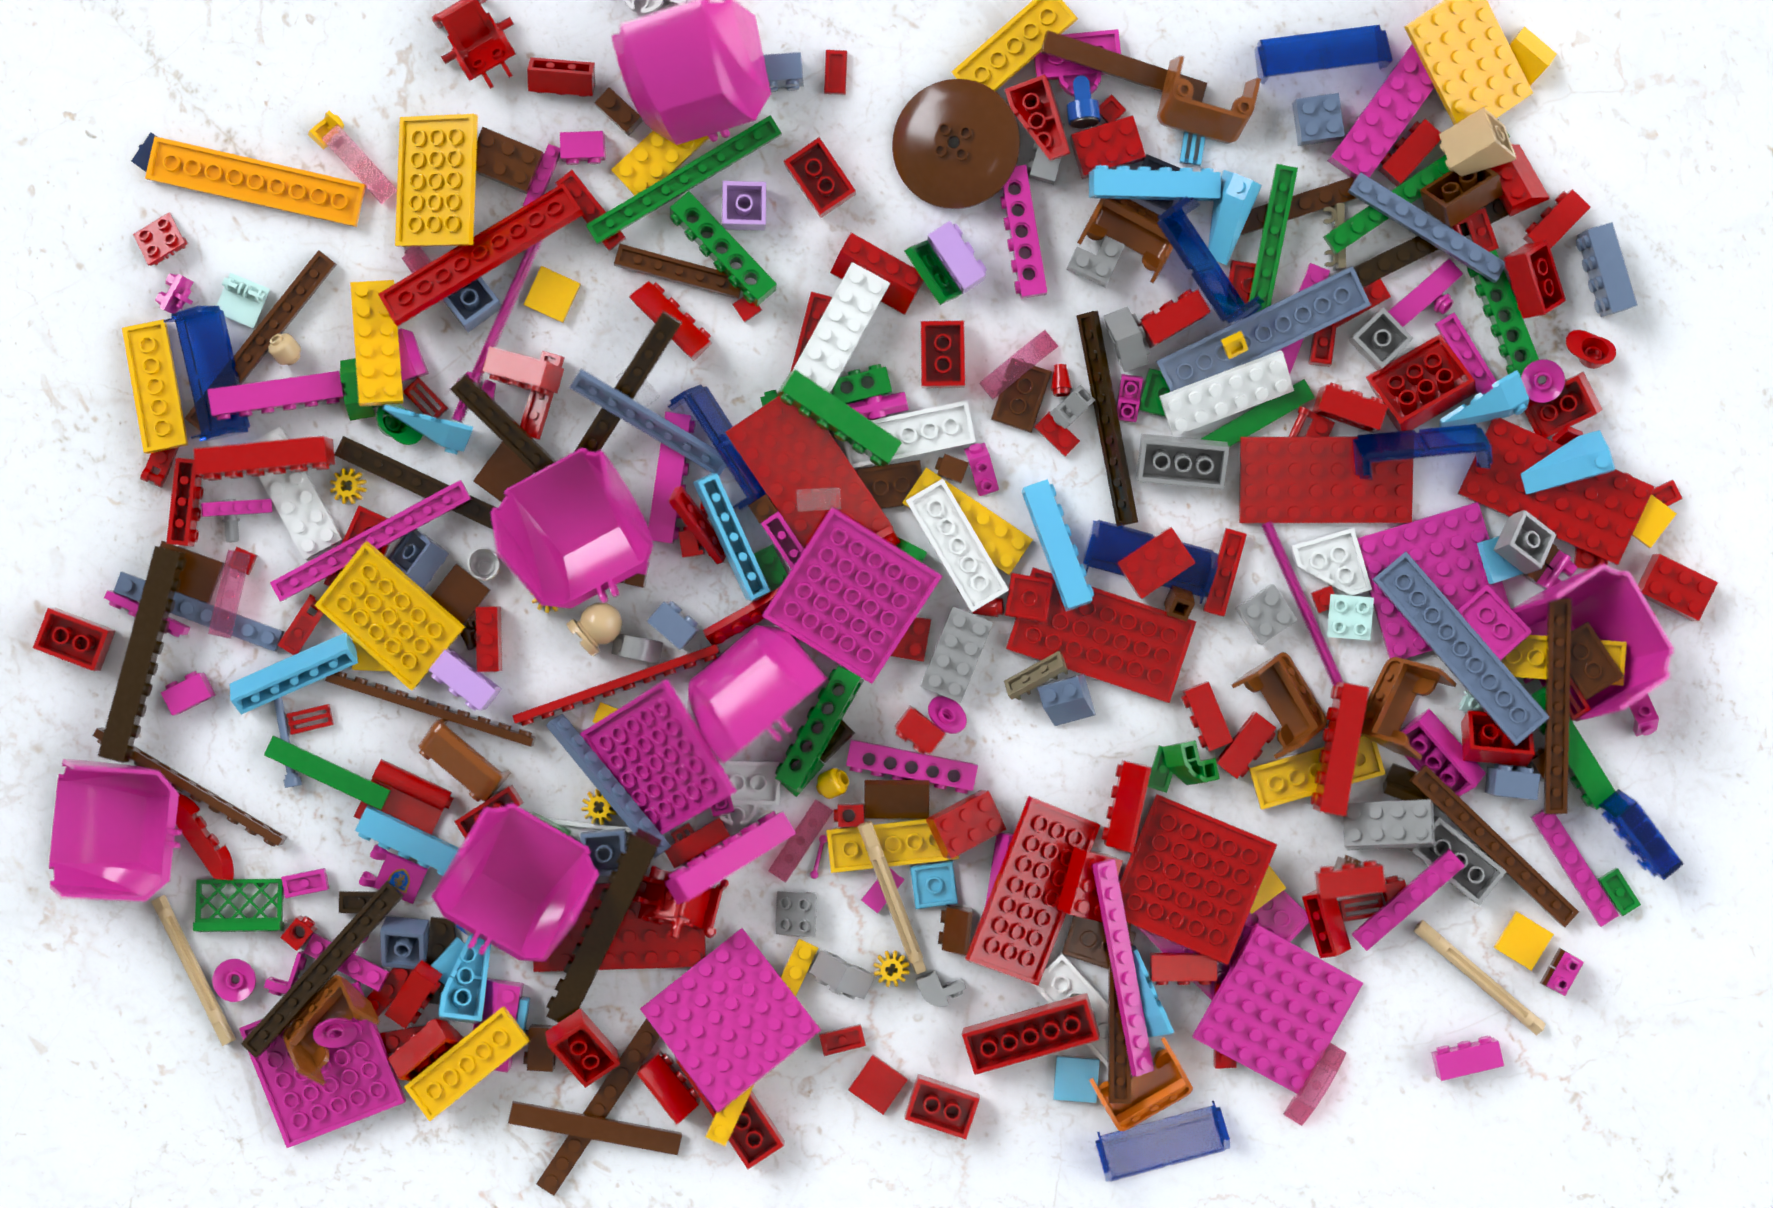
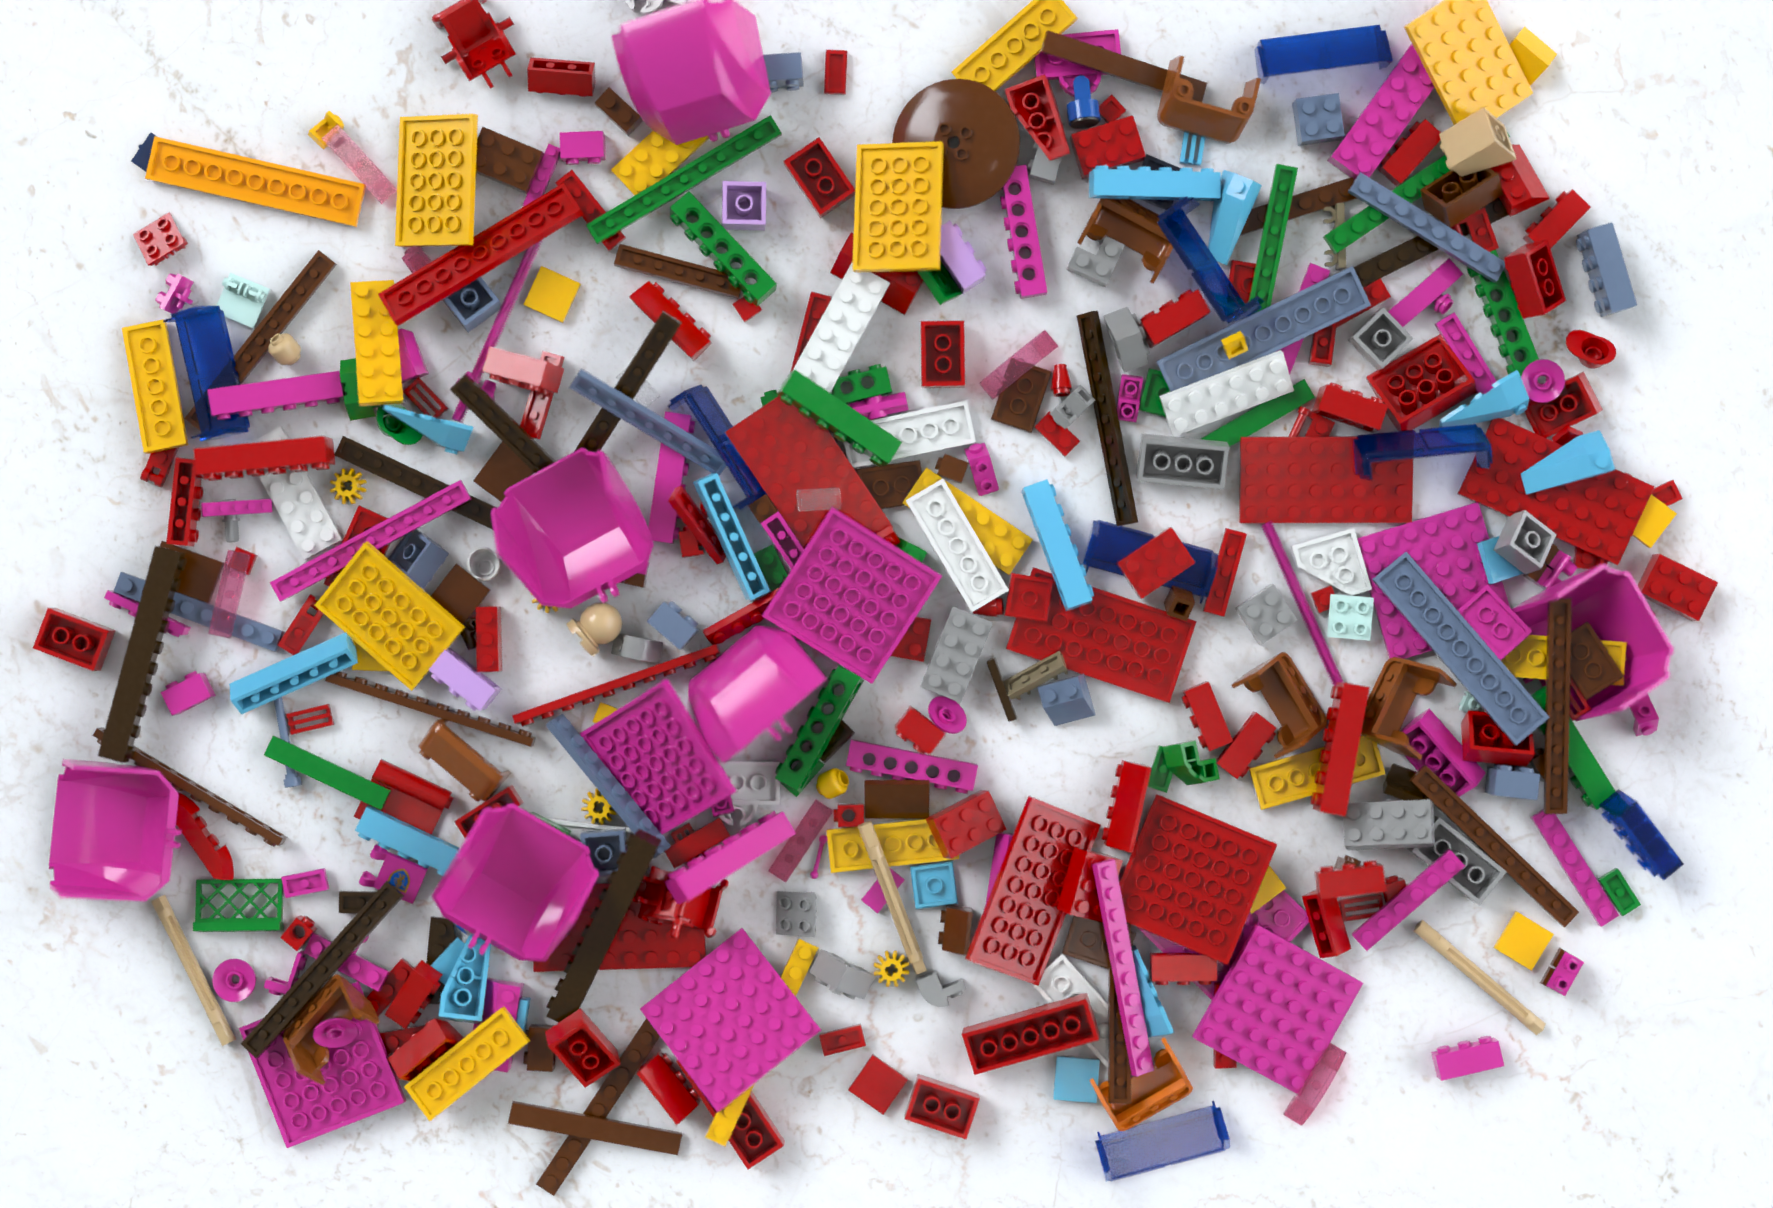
(404, 942): sand blue slope -> none
(898, 207): none -> yellow plate
(1001, 689): none -> dark brown tile

